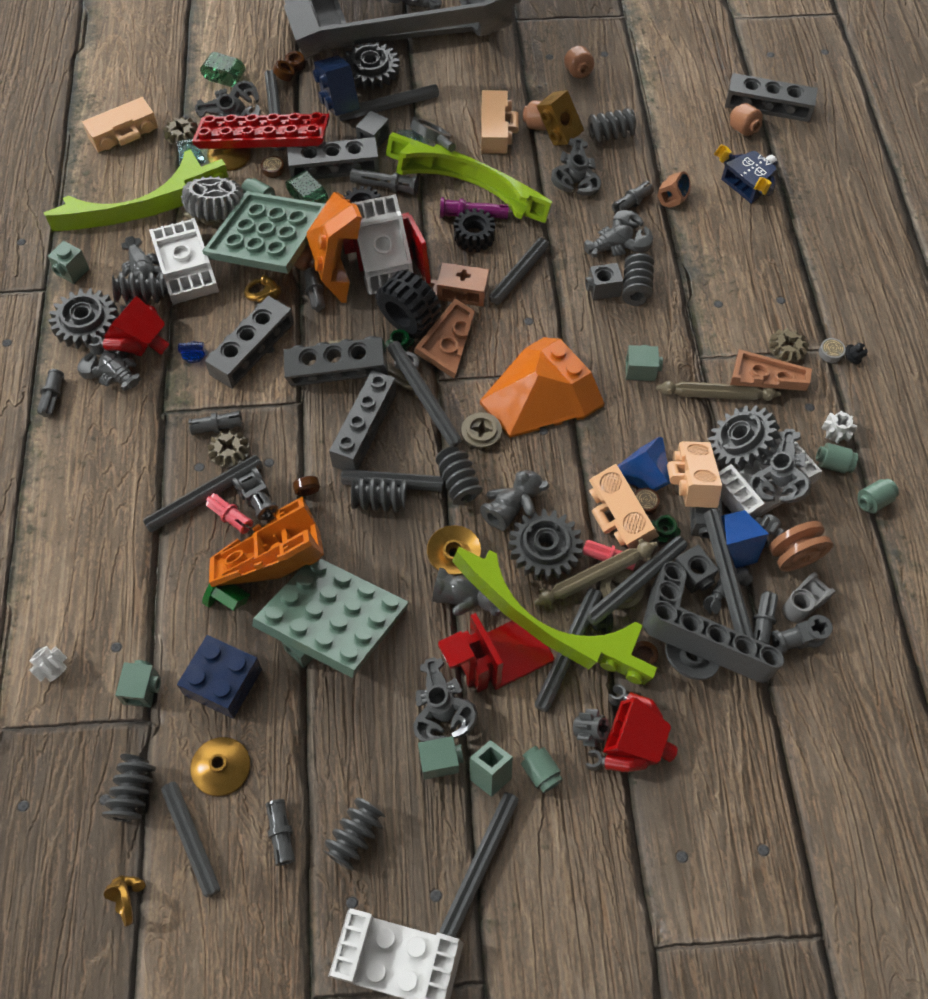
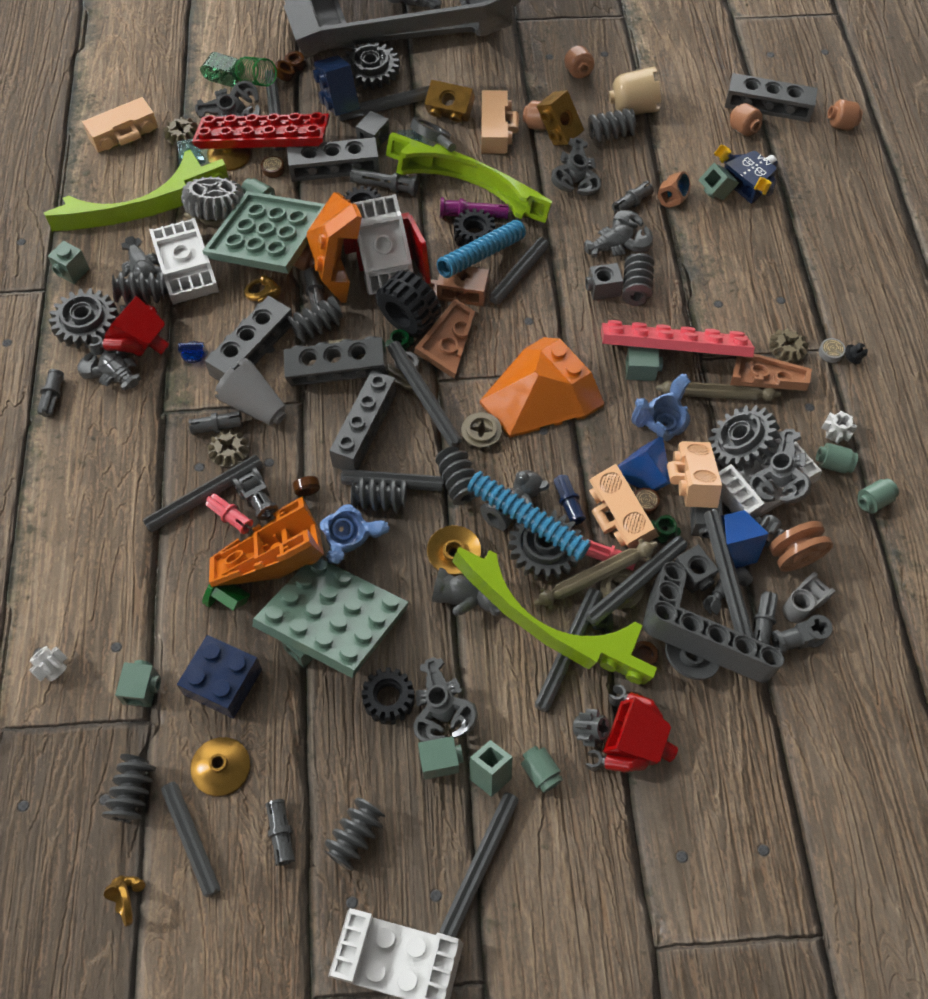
(250, 393): none -> light grey cone
(253, 69): none -> green piece
(306, 188): clear green beam -> none
(316, 318): none -> dark grey piece
(354, 531): none -> medium blue hair
(383, 679): none -> black tyre
(441, 92): none -> pearl gold brick
(481, 248): none -> dark azure piece
(494, 655): red piece -> none
(528, 515): none -> dark azure piece
(569, 499): none -> dark blue axle
(636, 91): none -> tan cylinder
(664, 410): none -> medium blue hair
(673, 339): none -> coral plate
(718, 182): none -> sand green brick
(844, 114): none -> nougat head

